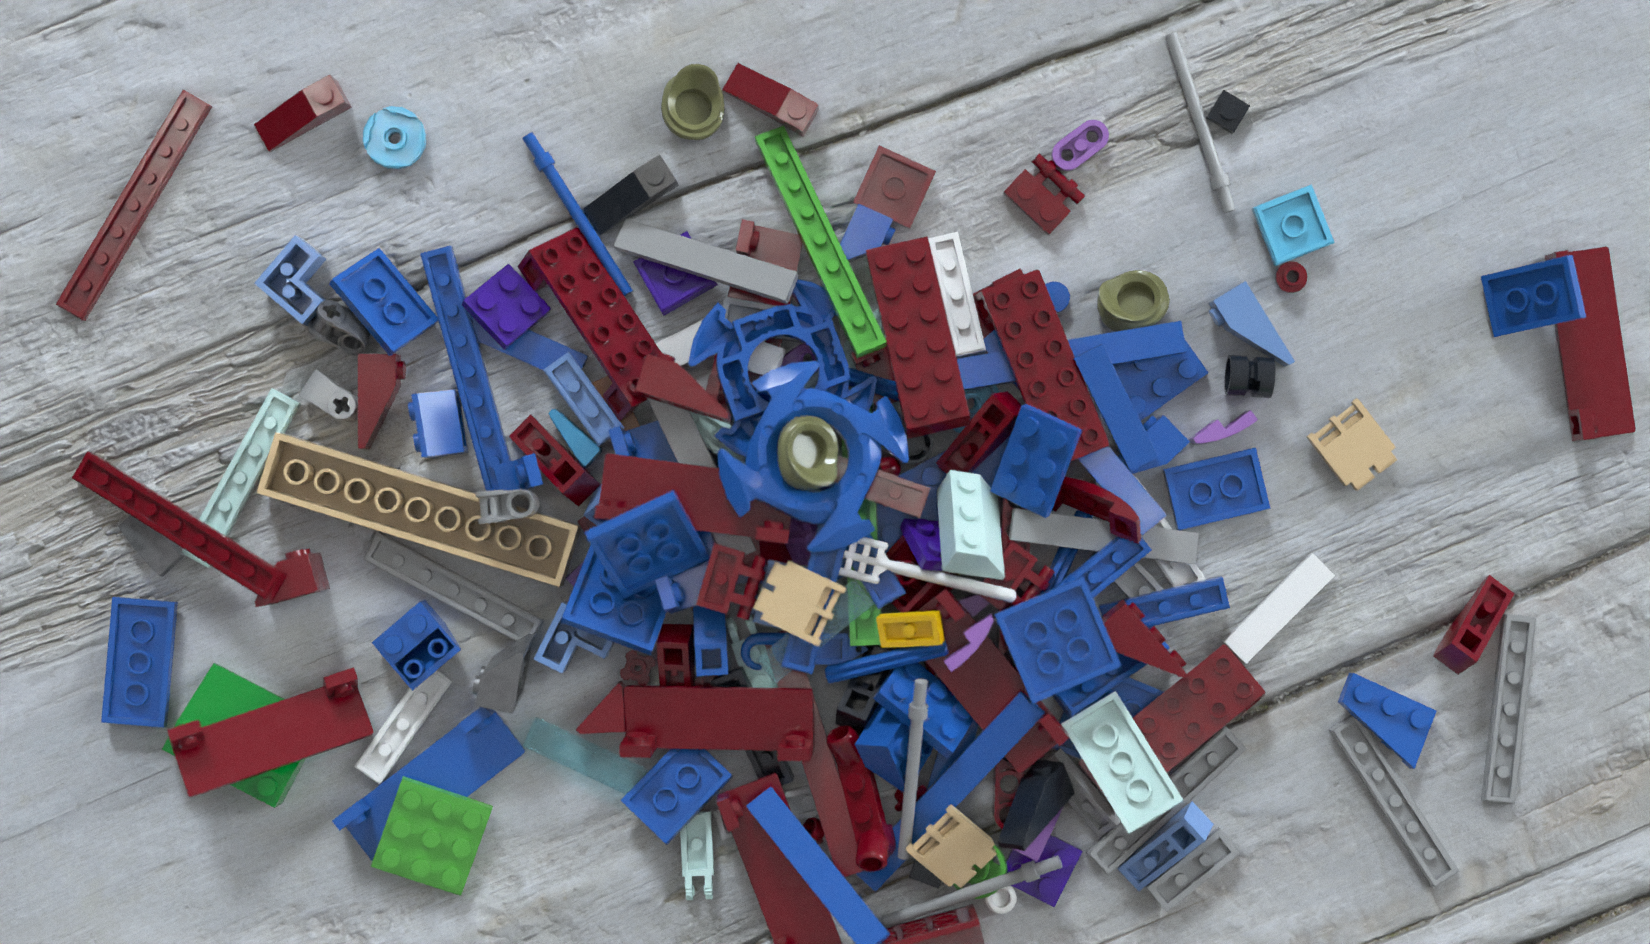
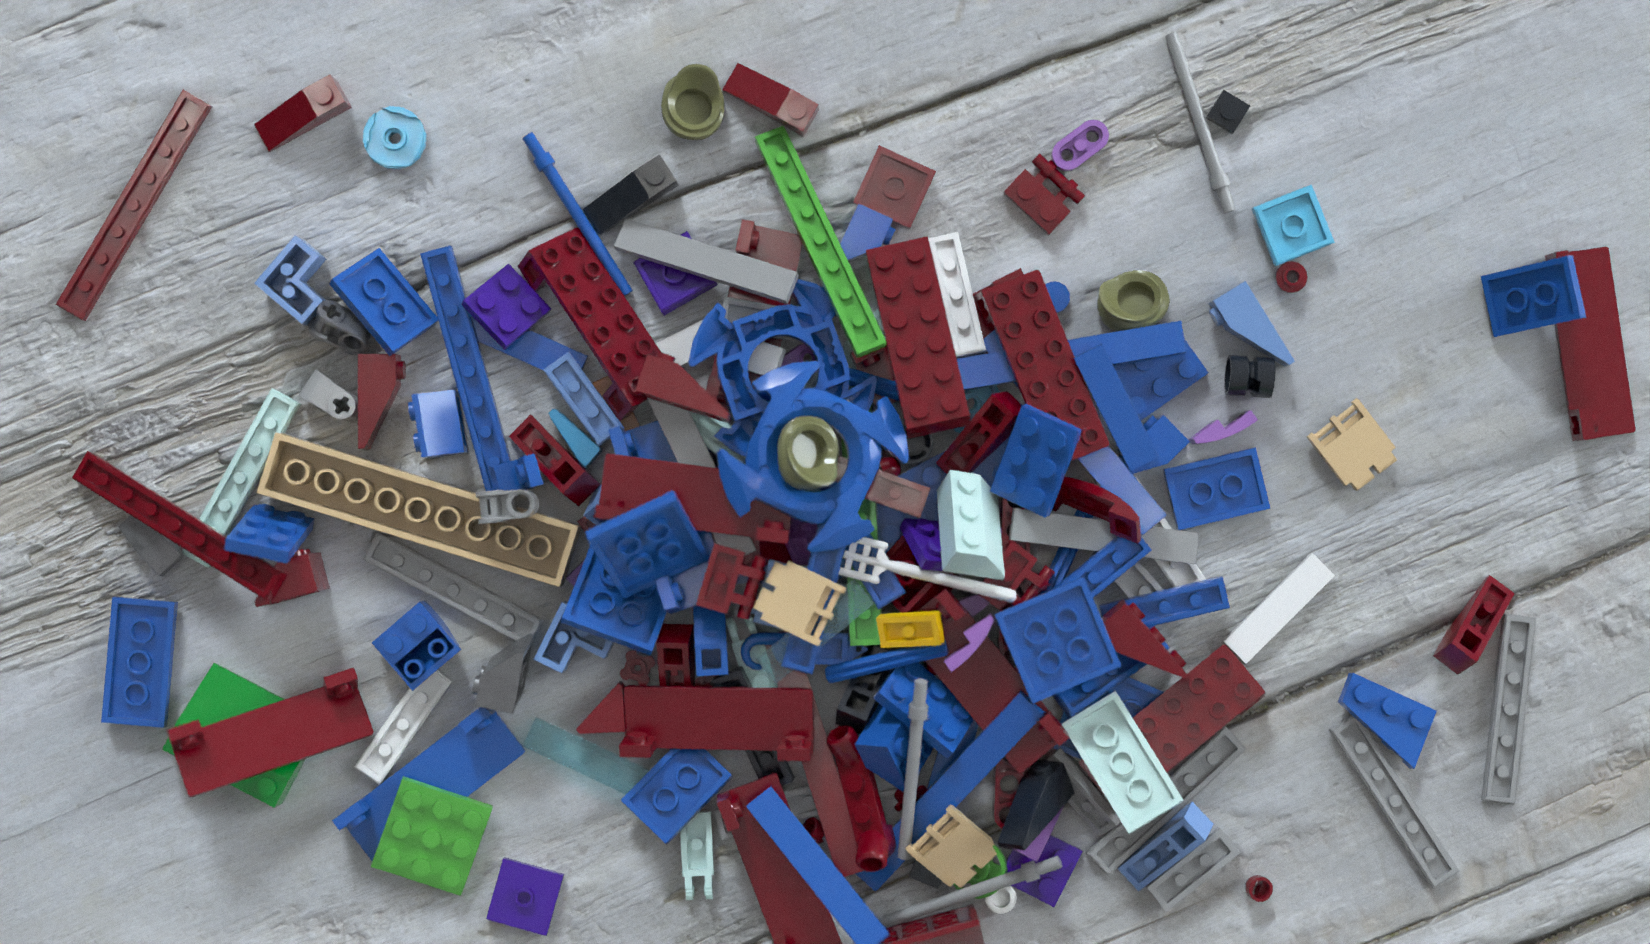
(269, 533): none -> blue plate
(525, 896): none -> dark purple plate
(1263, 888): none -> dark red hinge

